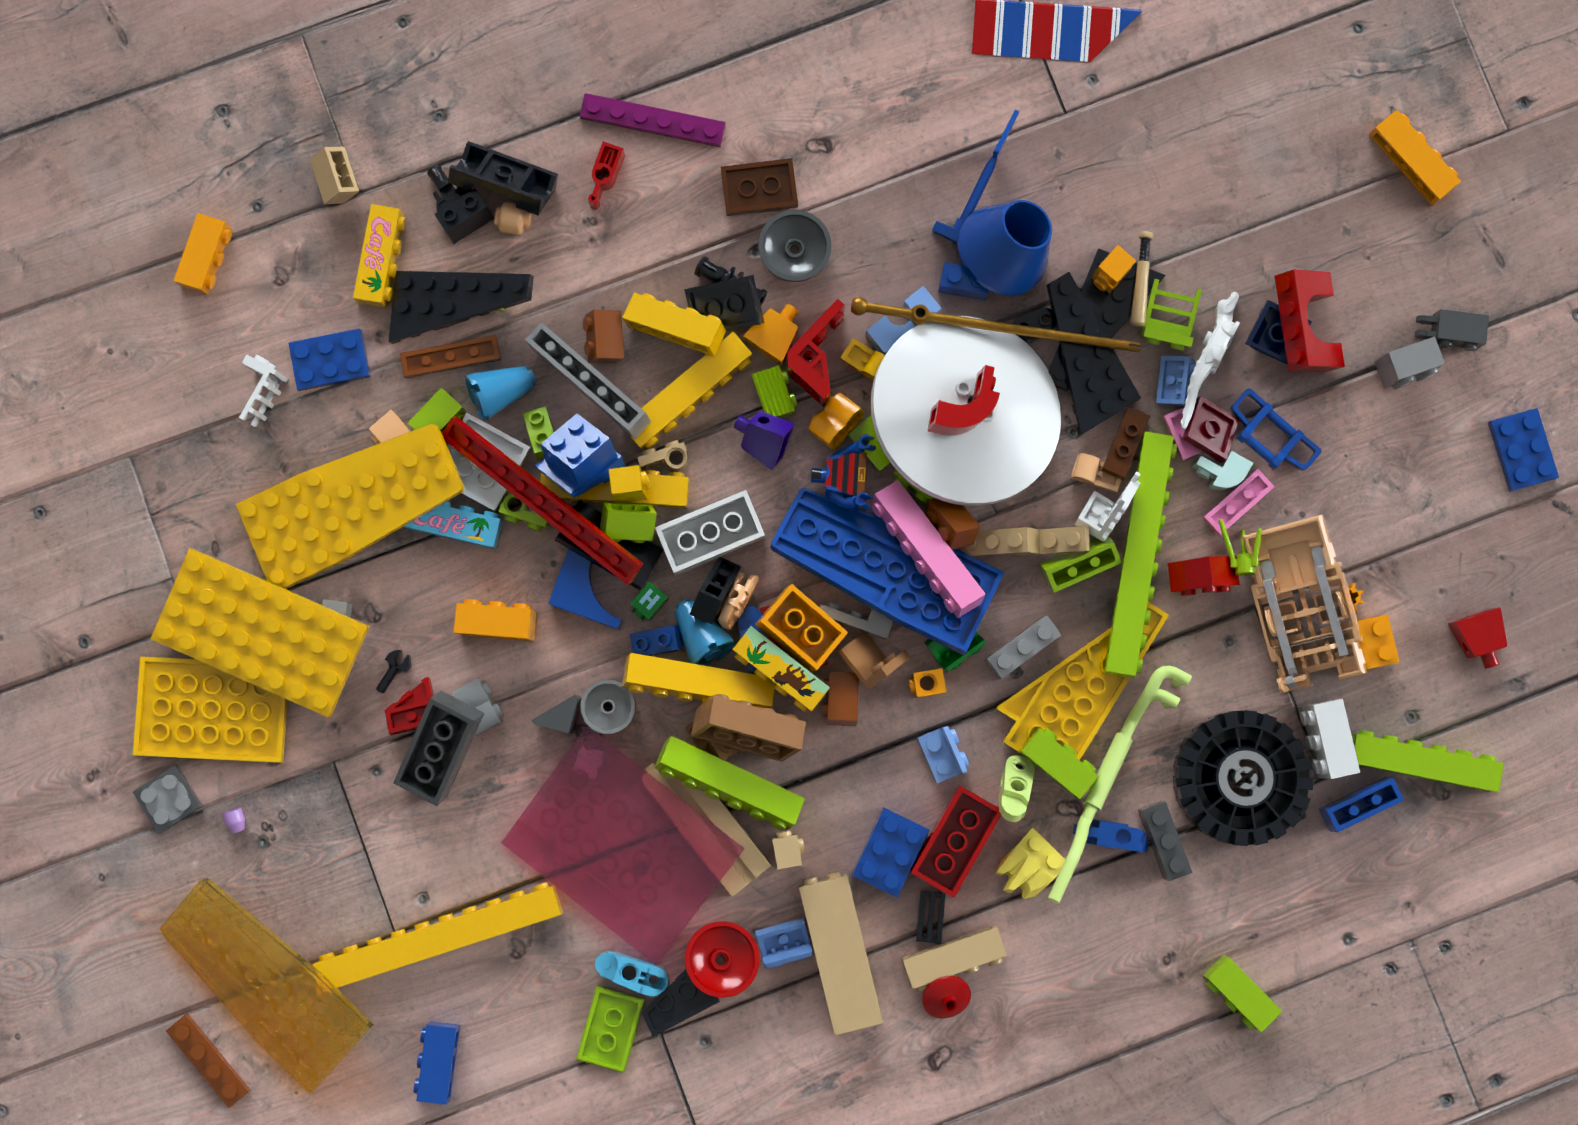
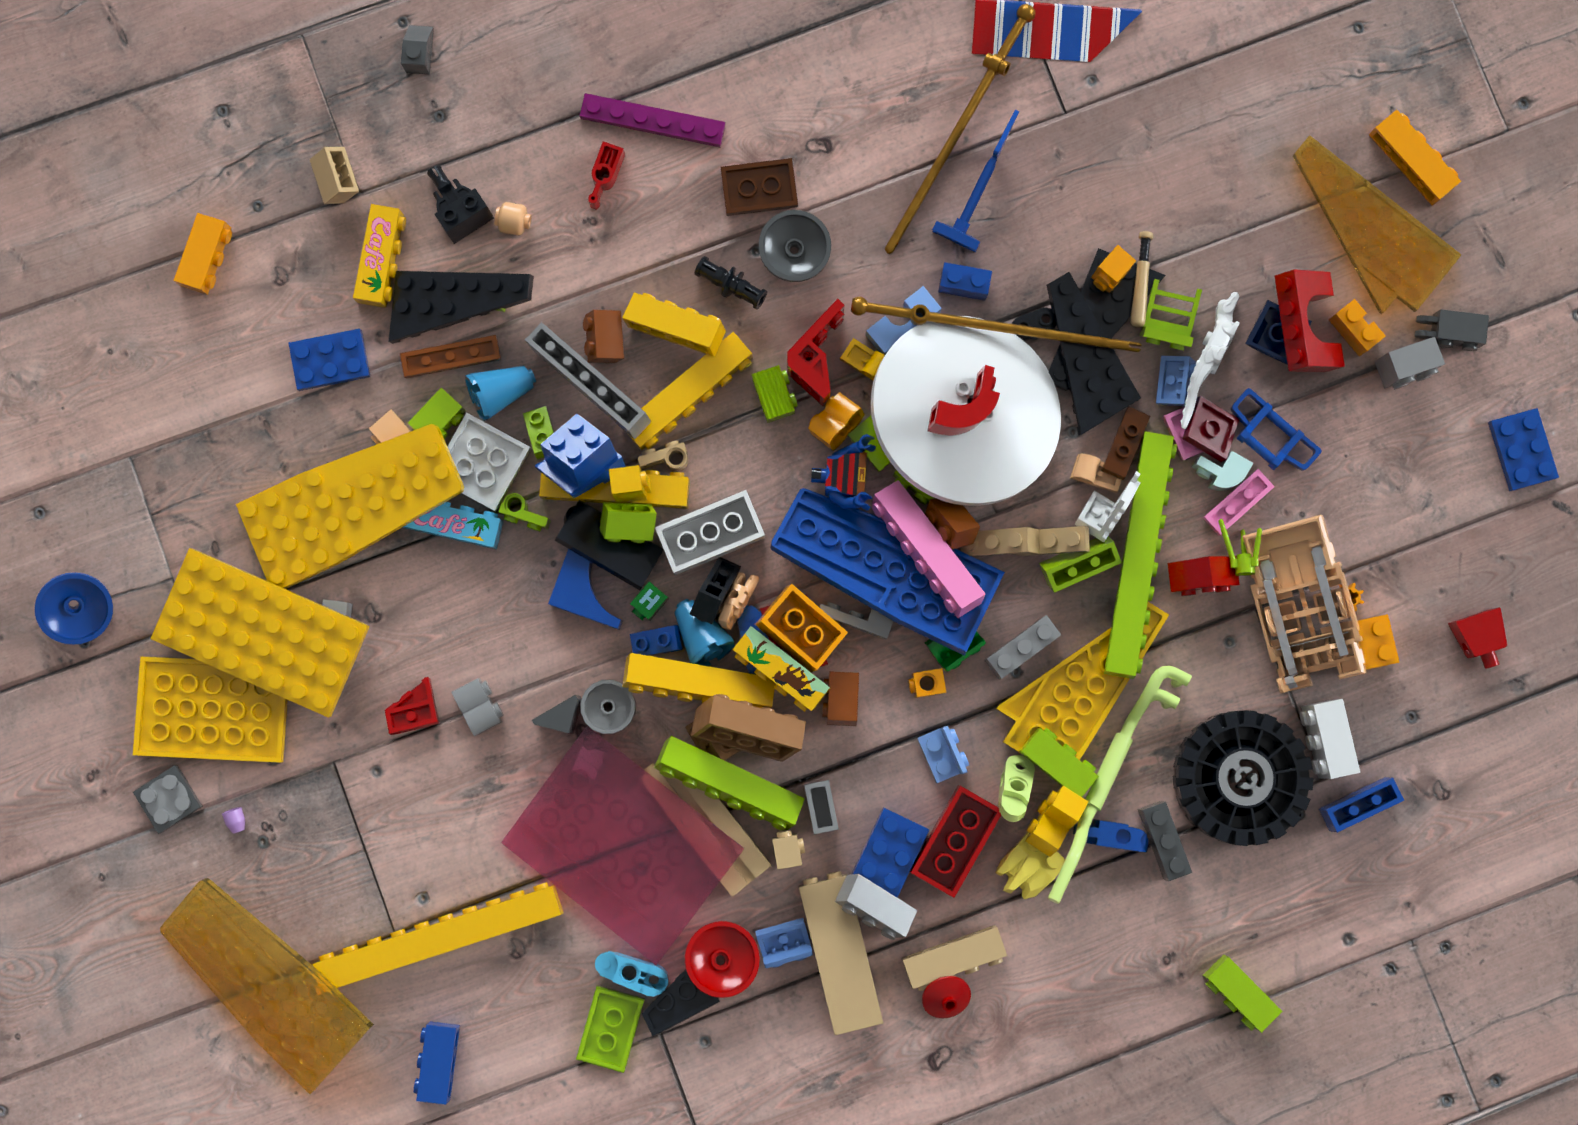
(75, 623): none -> blue dish
(208, 1060): dark orange plate -> none
(270, 380): white plate -> none
(393, 669): black bar -> none
(417, 49): none -> dark grey slope
(438, 748): dark grey brick -> none
(495, 620): light orange brick -> none
(504, 175): black piece -> none
(542, 500): red plate -> none
(730, 300): black tile -> none
(765, 437): dark purple torso -> none
(774, 335): light orange torso -> none
(821, 807): none -> light grey piece
(869, 661): medium nougat bracket -> none
(875, 906): none -> brick
(929, 939): black tile -> none
(996, 65): none -> pearl gold bar
(996, 257): blue cone -> none
(1055, 819): none -> yellow brick
(1355, 329): none -> light orange brick
(1383, 241): none -> clear yellow wing
(1428, 763): lime brick -> none

